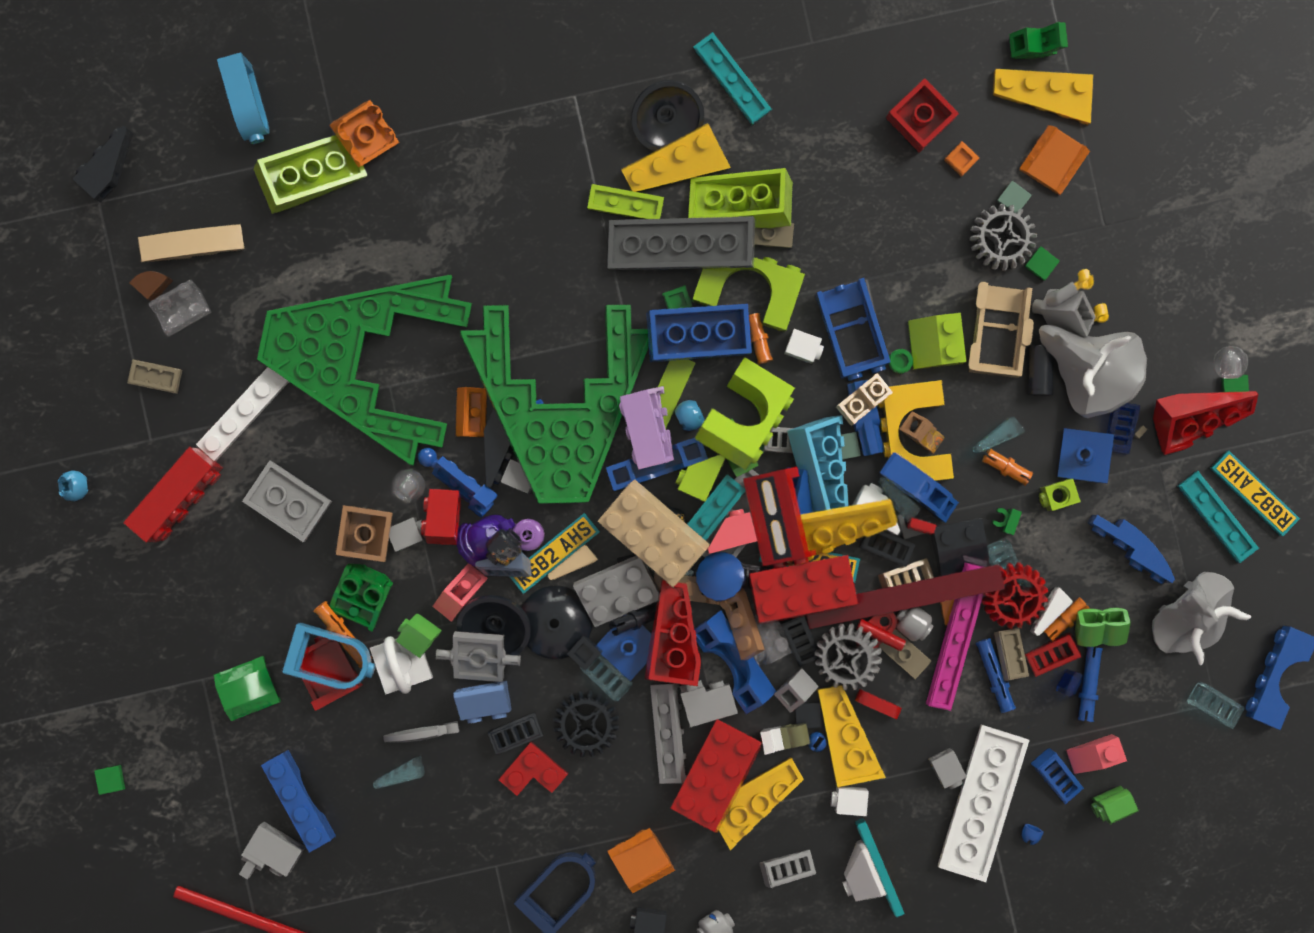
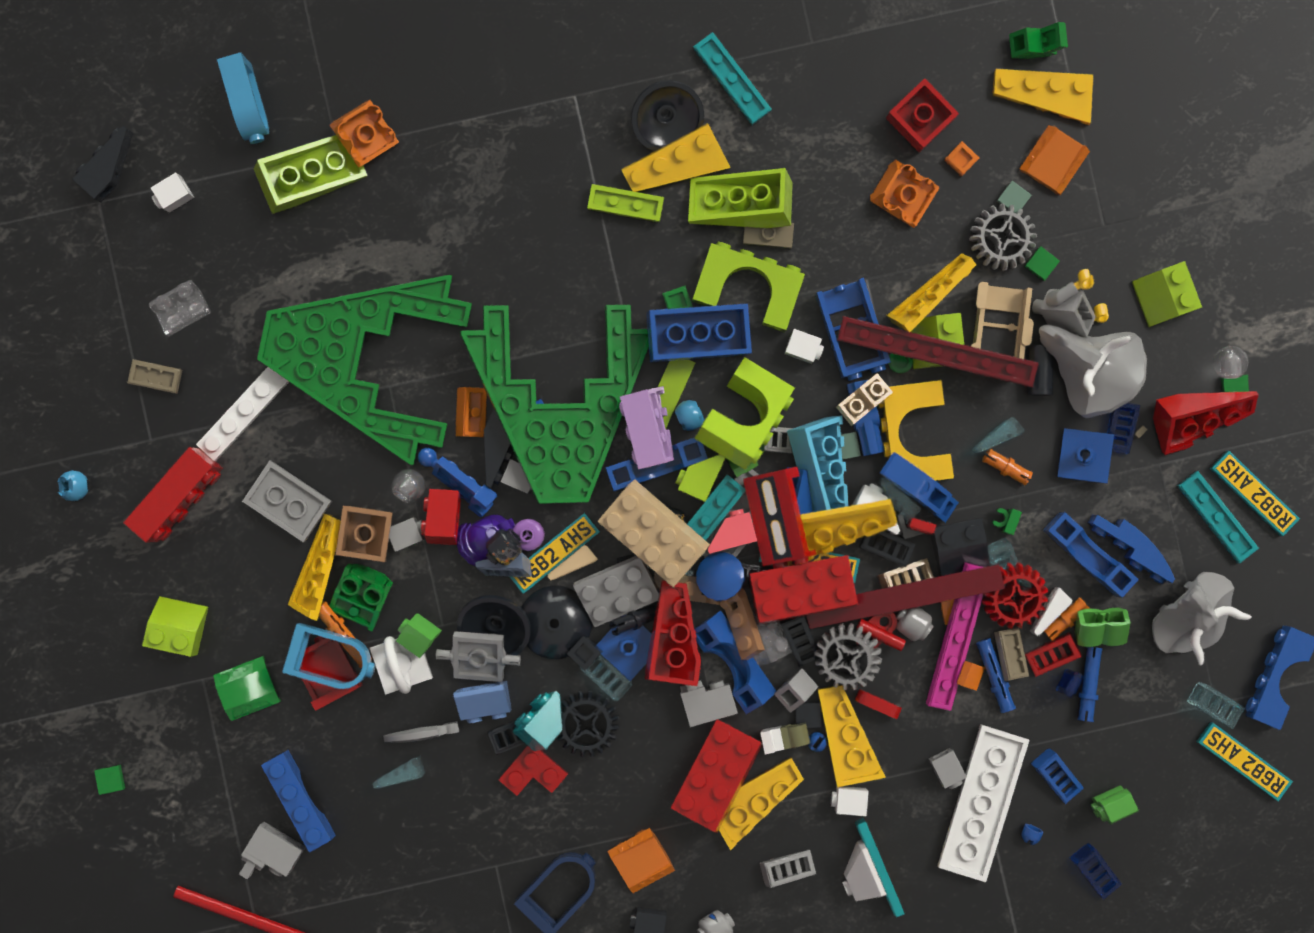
(151, 284): reddish brown brick -> none
(171, 193): none -> white brick
(175, 627): none -> lime slope
(190, 243): tan slope -> none
(315, 572): none -> yellow wing
(459, 592): coral slope -> none
(541, 723): none -> slope
(668, 733): light grey hinge -> none
(681, 243): dark grey plate -> none
(759, 339): orange pin -> none
(904, 193): none -> orange slope
(910, 657): dark tan plate -> none
(925, 299): none -> yellow wing
(925, 433): medium nougat leg -> none
(938, 351): none -> dark red tile
(970, 675): none -> orange tile
(1069, 491): lime brick -> none
(1086, 858): none -> clear blue slope
(1093, 559): none -> blue arch
(1096, 754): coral slope -> none
(1166, 294): none -> lime slope
(1244, 761): none -> tile

